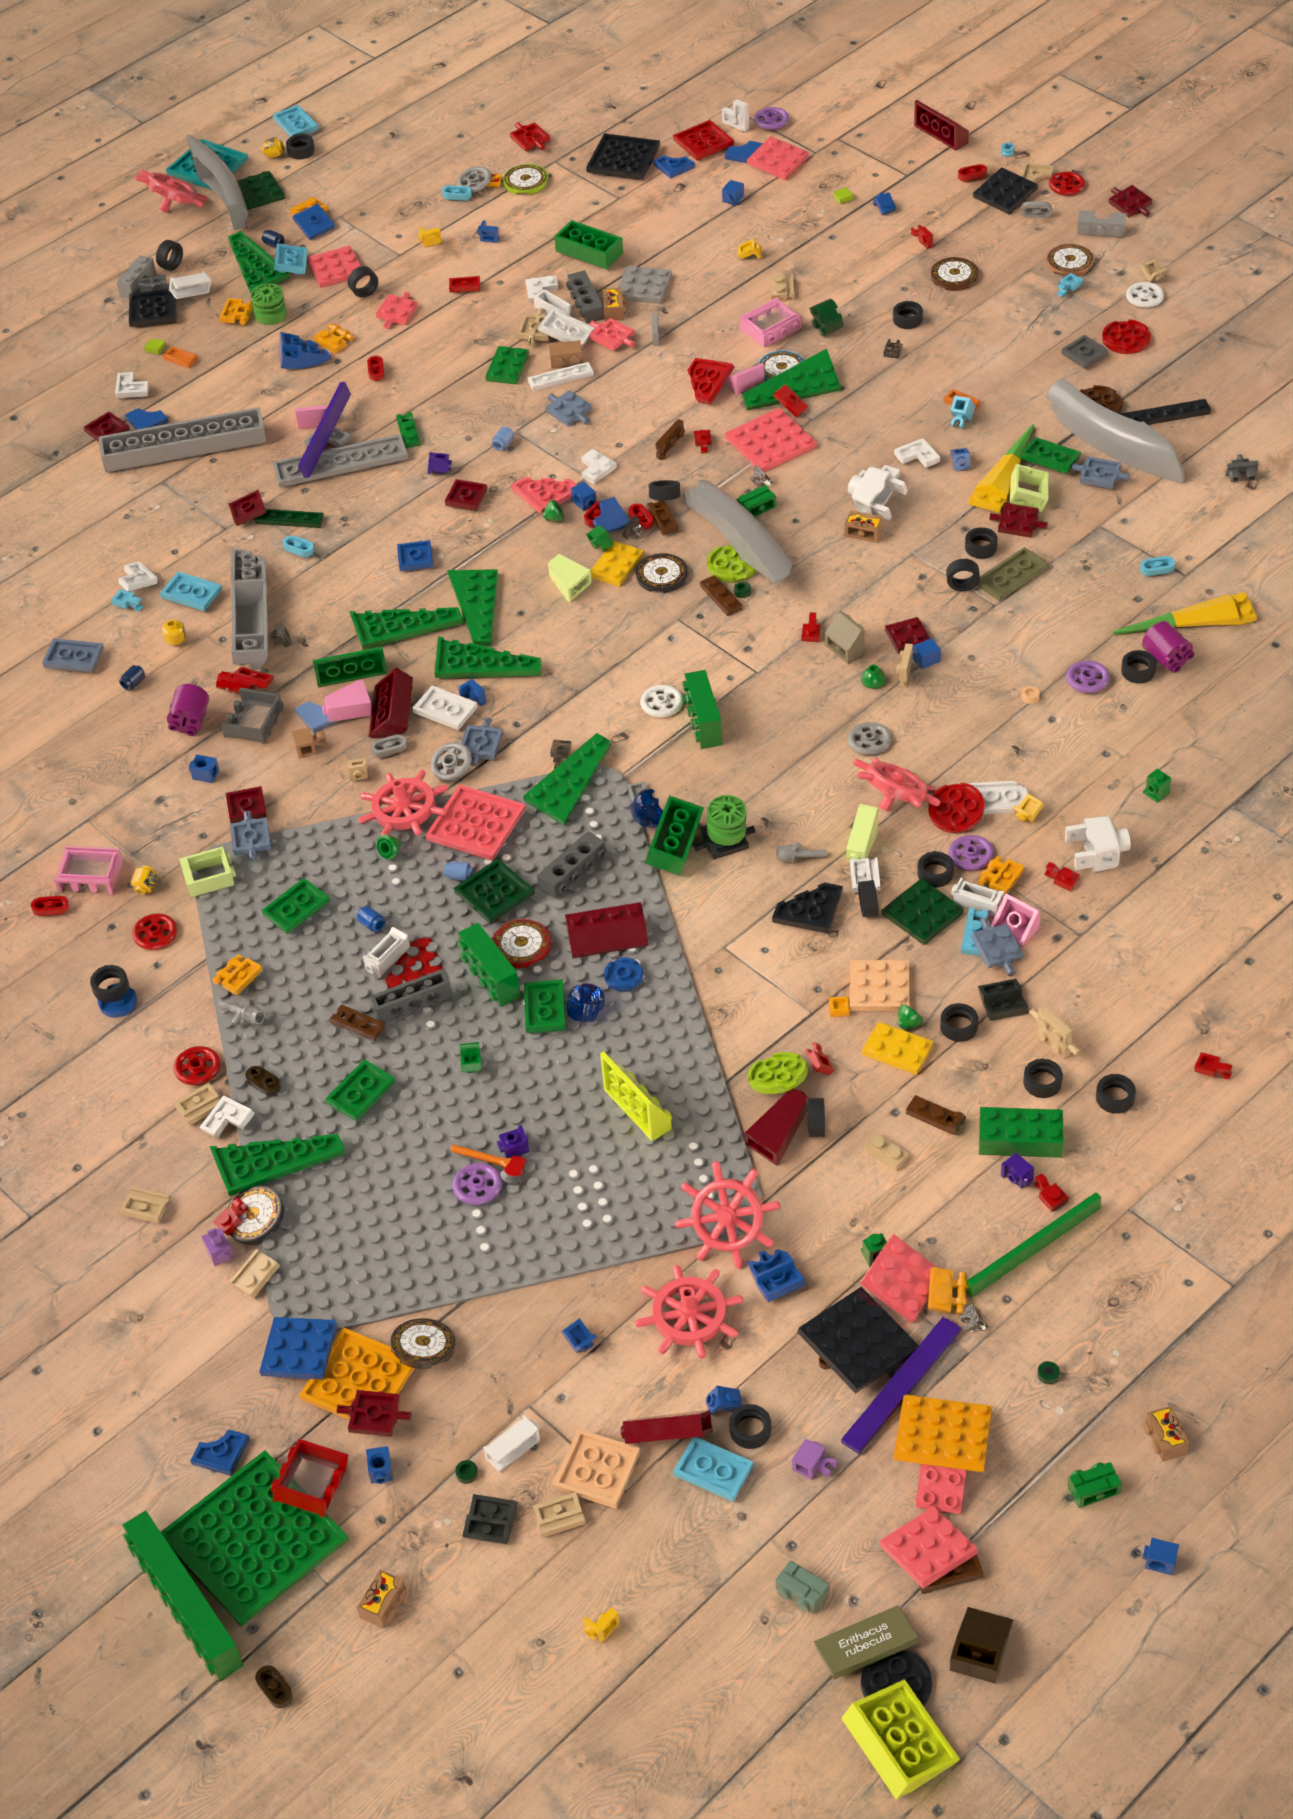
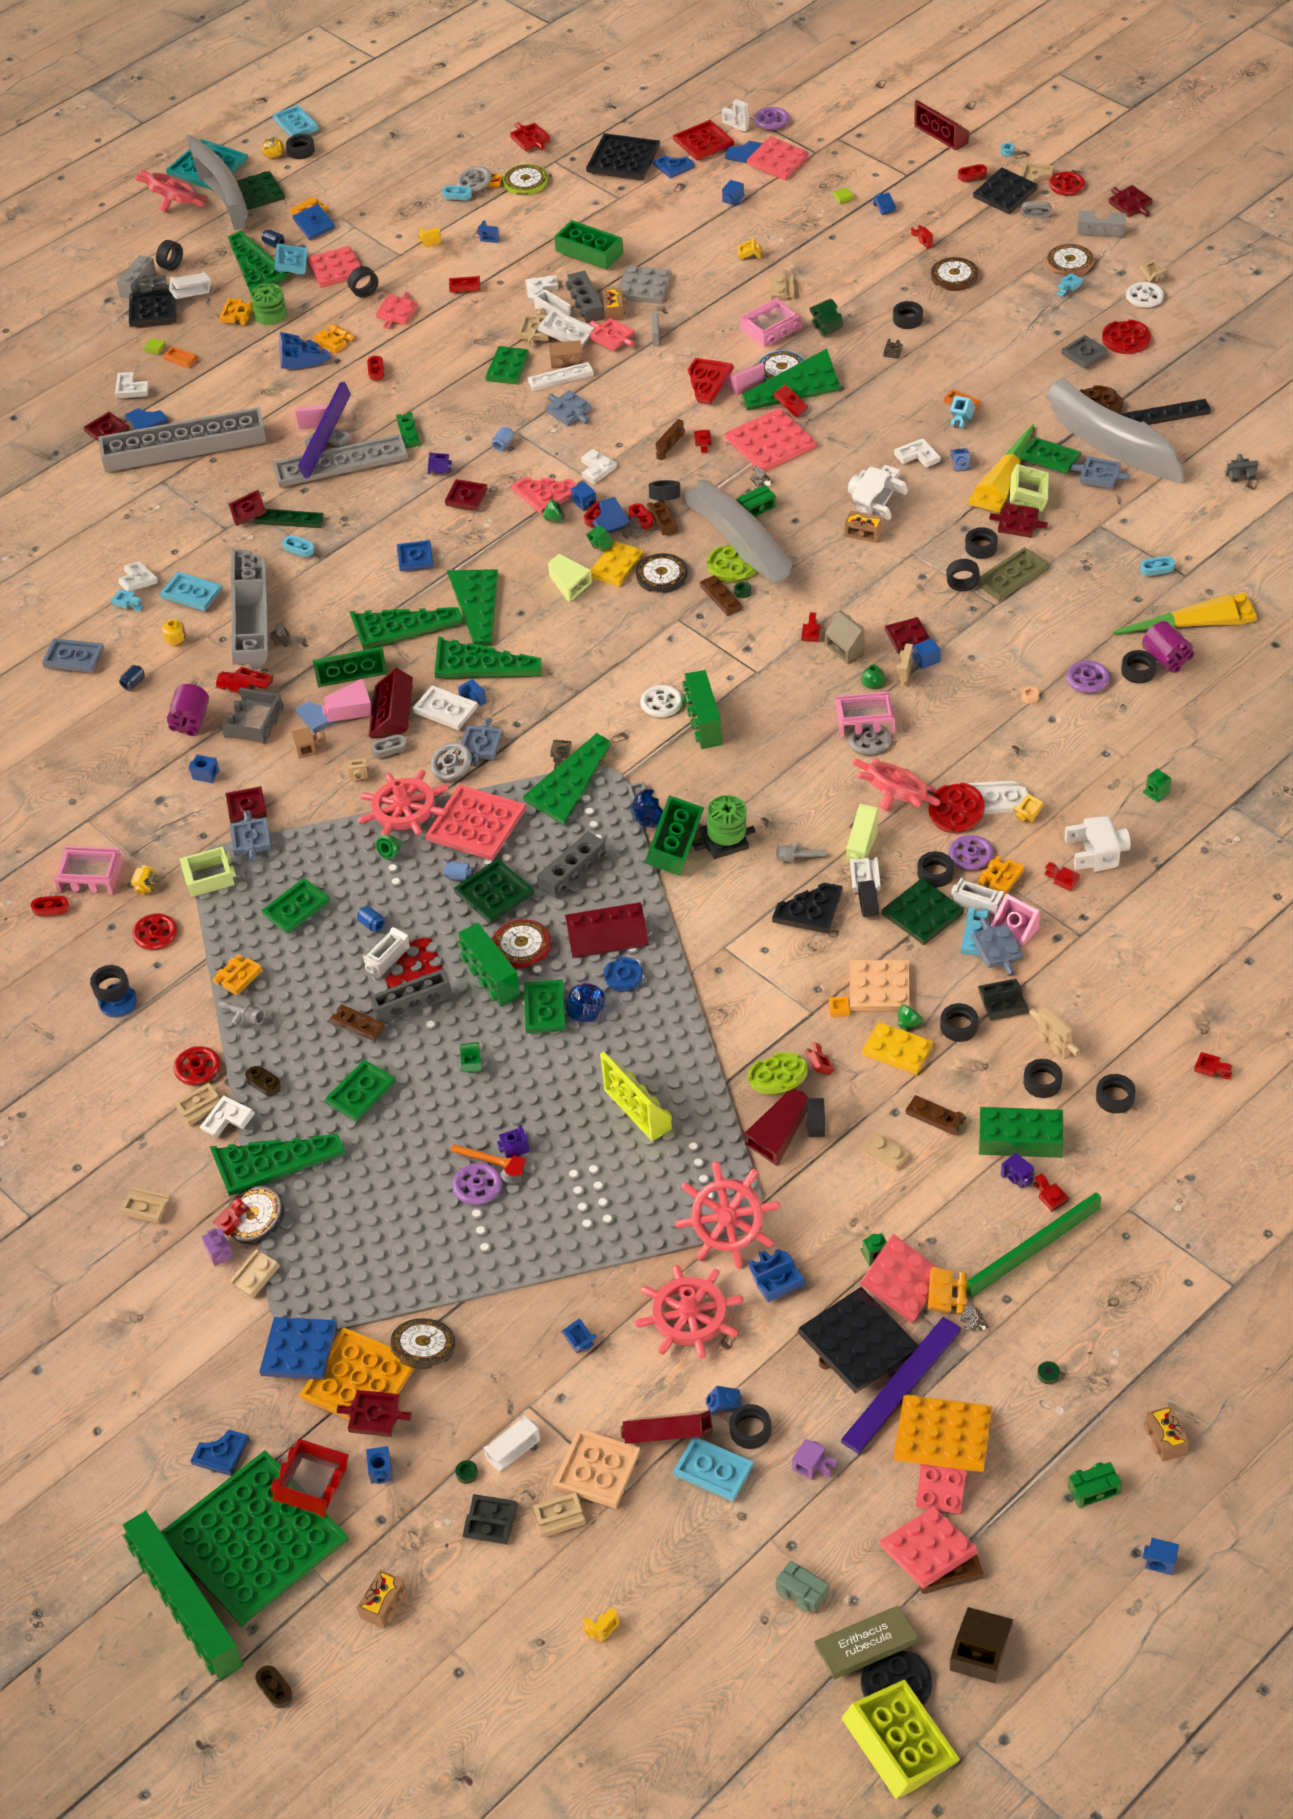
(864, 709): none -> bright pink window

